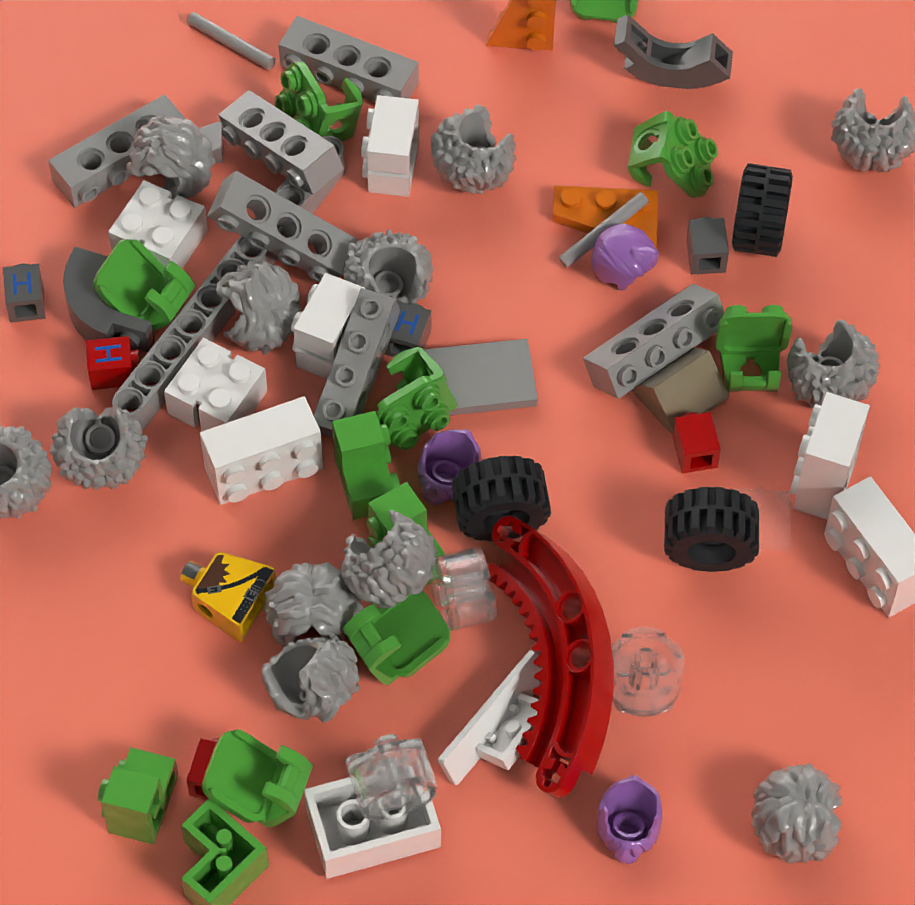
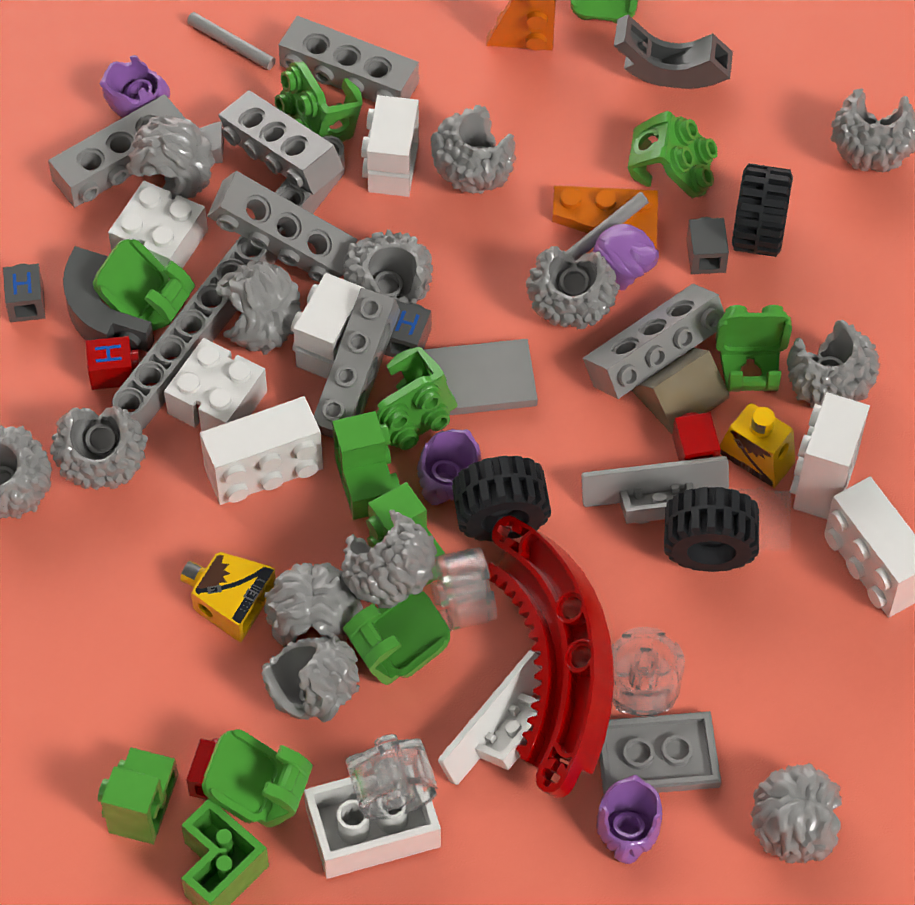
(131, 86): none -> medium lavender hair
(571, 290): none -> light grey hair
(648, 488): none -> light grey bracket
(663, 751): none -> light grey tile
(760, 444): none -> yellow torso

